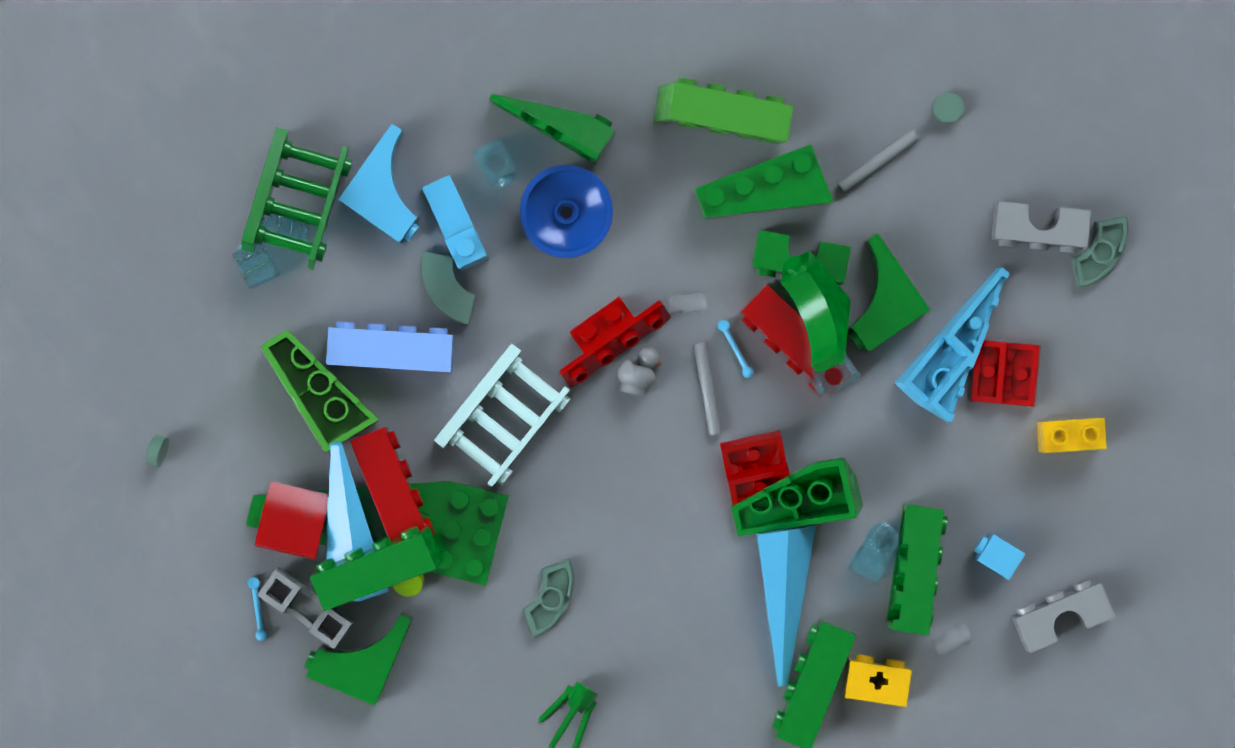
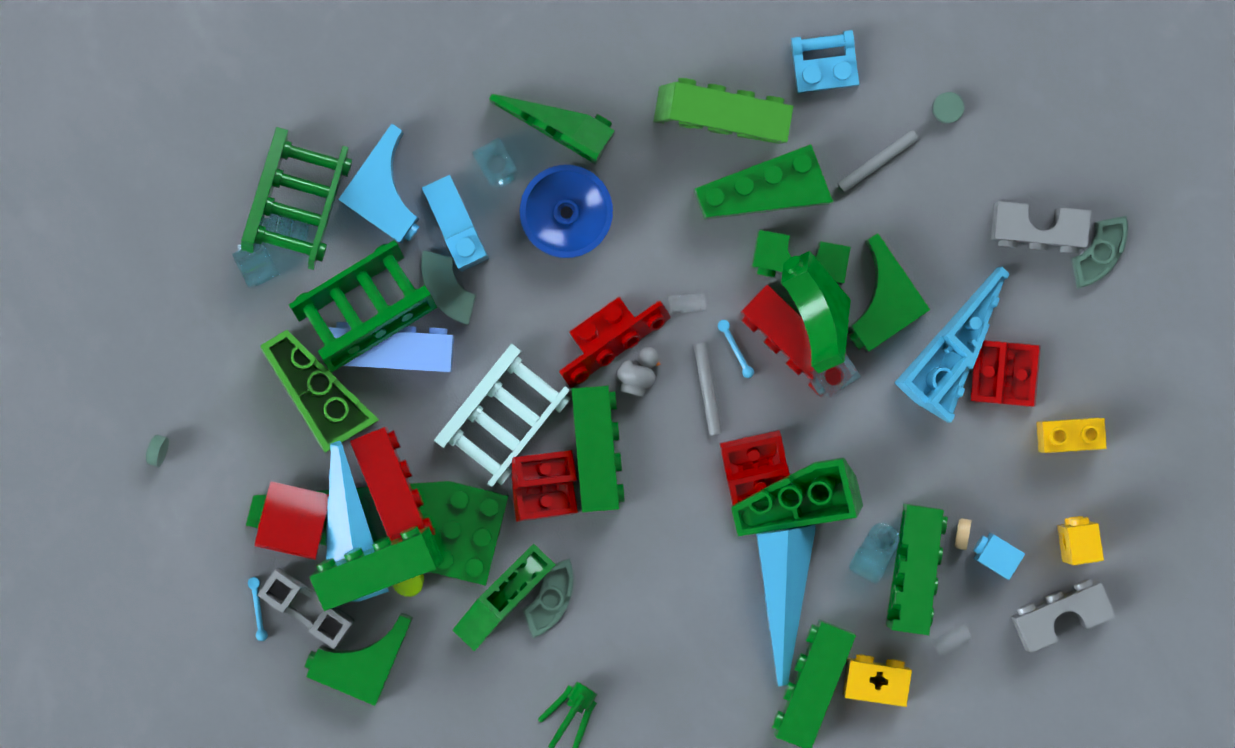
(370, 333): none -> green fence
(503, 597): none -> green arch
(544, 485): none -> red slope
(596, 448): none -> green brick
(825, 72): none -> medium azure plate
(962, 534): none -> tan tile
(1080, 541): none -> yellow brick

